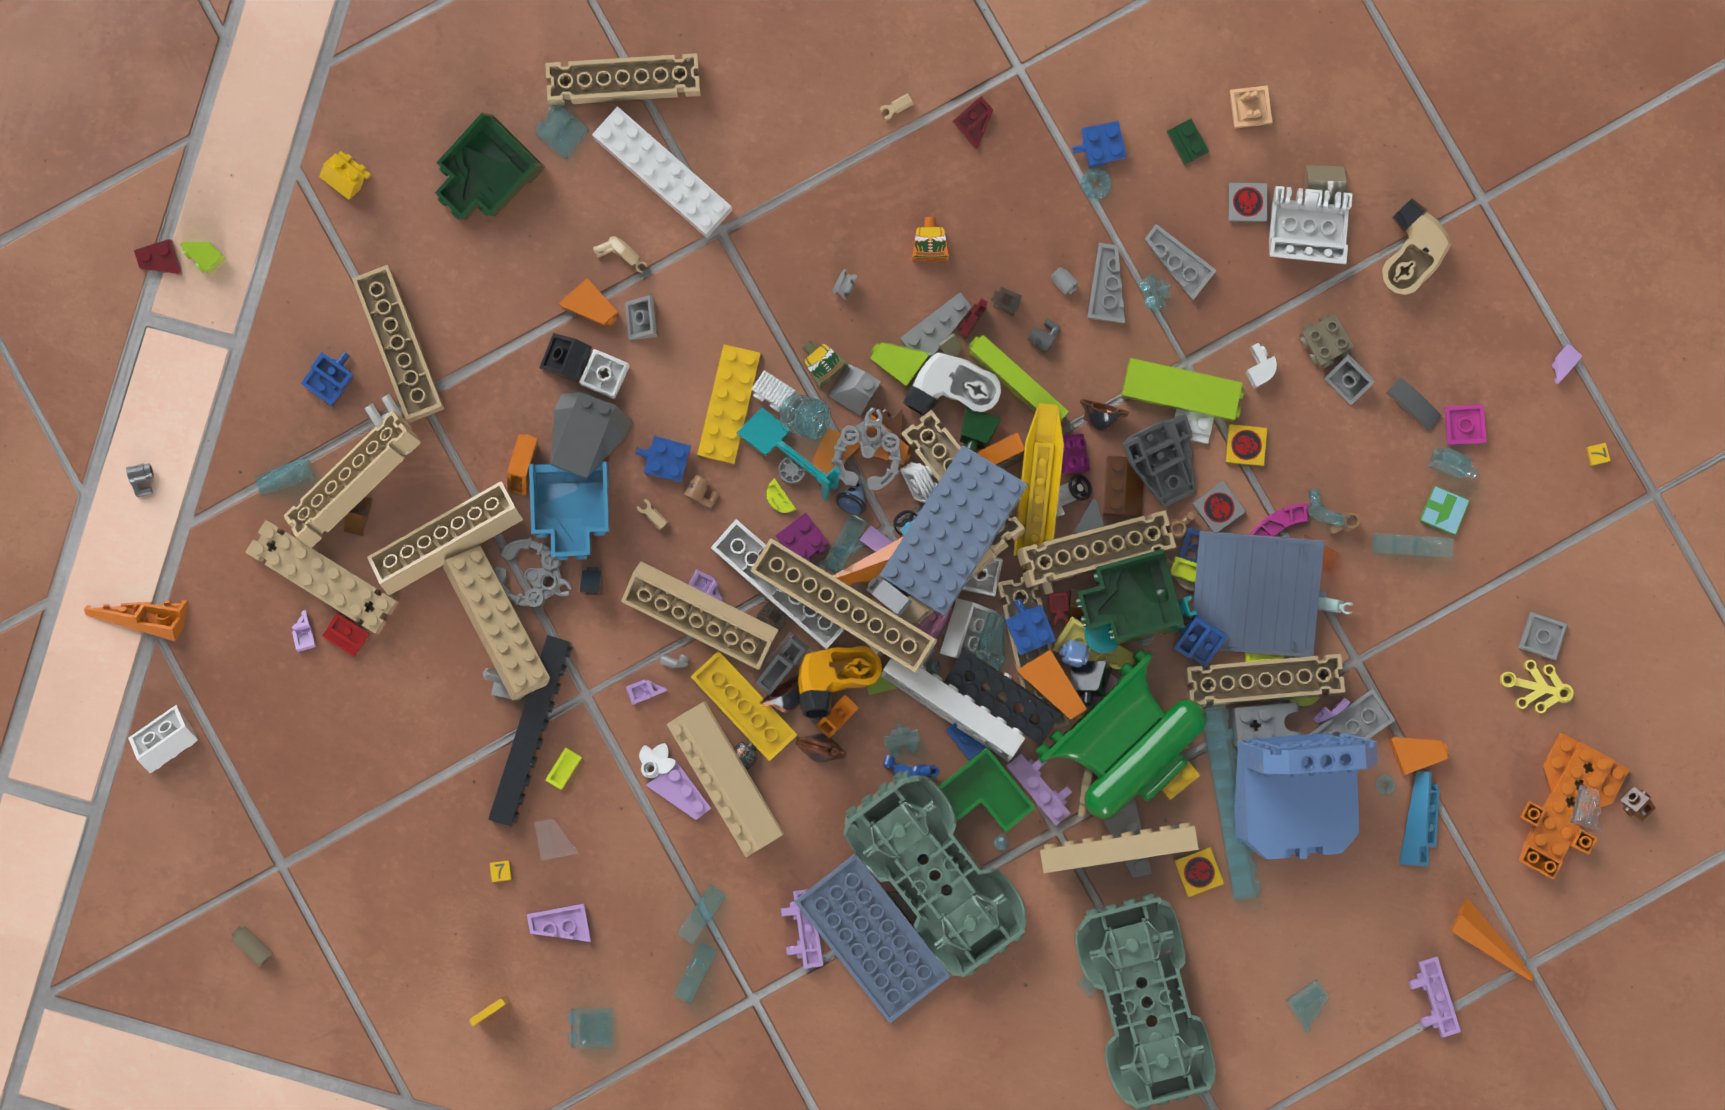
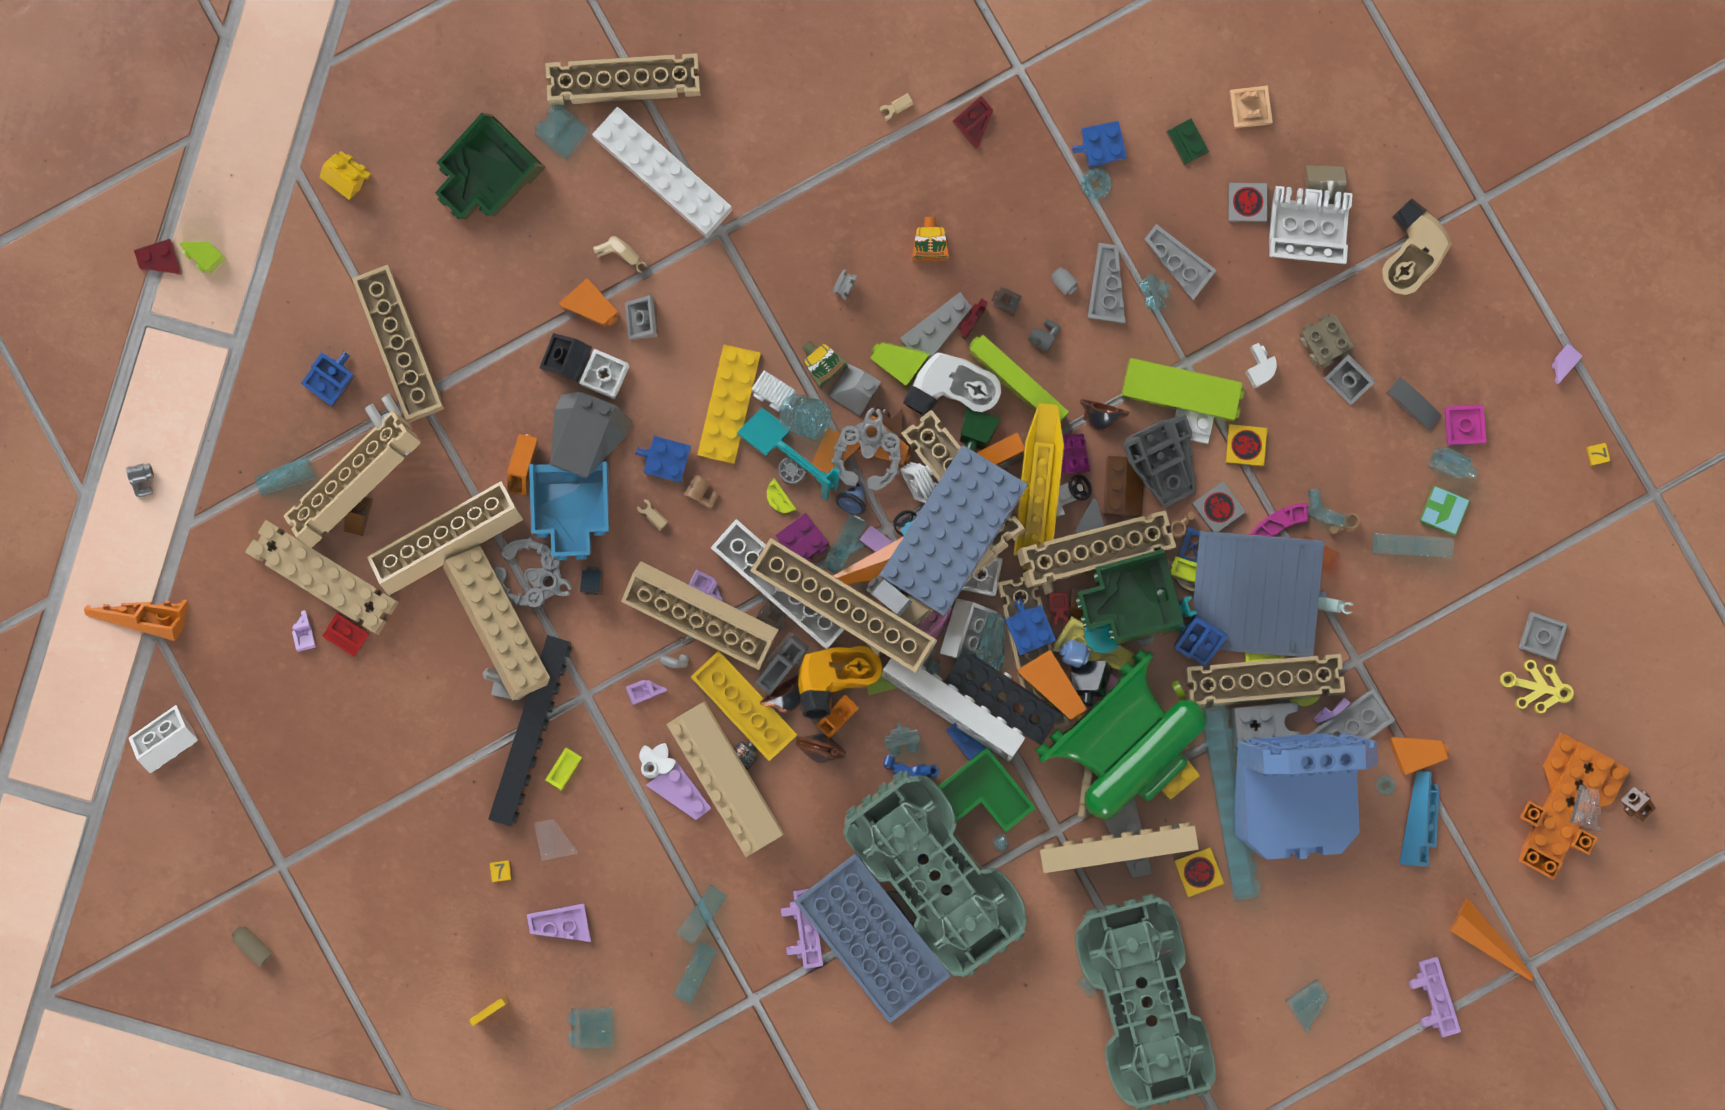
(950, 346): dark tan tile -> none
(1050, 802): lavender hinge -> none
(1178, 689): none -> lime tile

